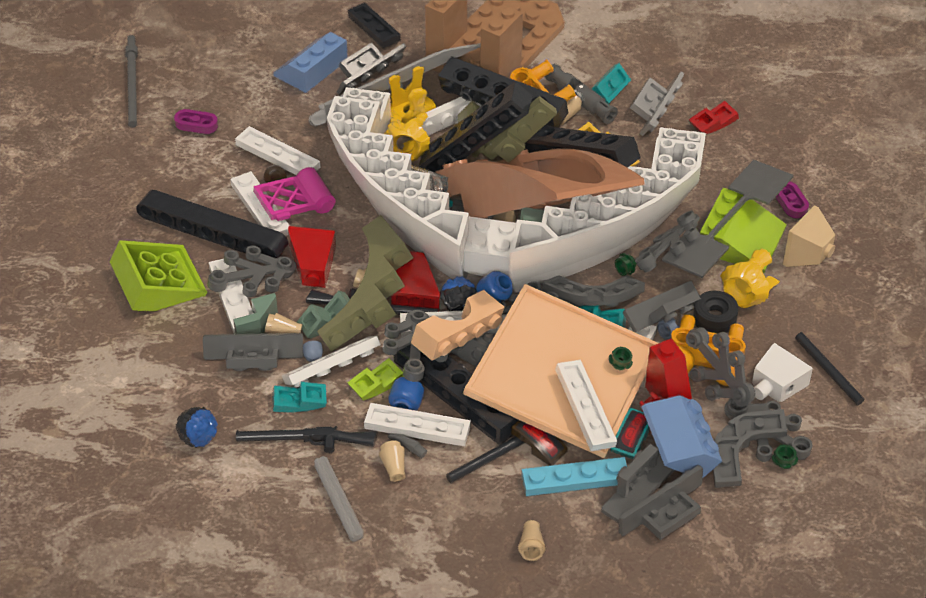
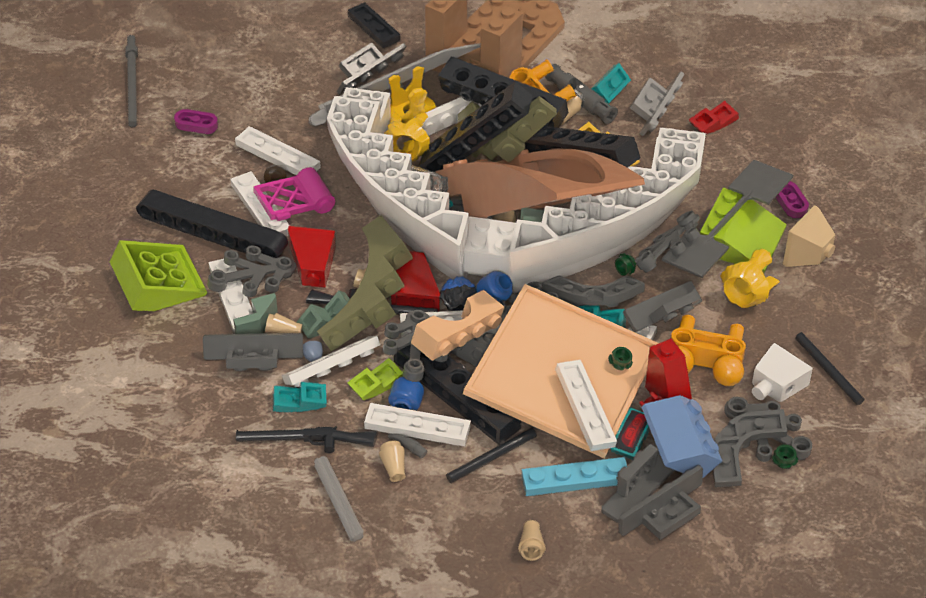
(196, 426): blue piece -> none
(314, 62): medium blue slope -> none
(543, 445): slope -> none
(663, 330): sand blue hinge -> none
(716, 301): black tyre -> none
(740, 390): dark grey plant -> none

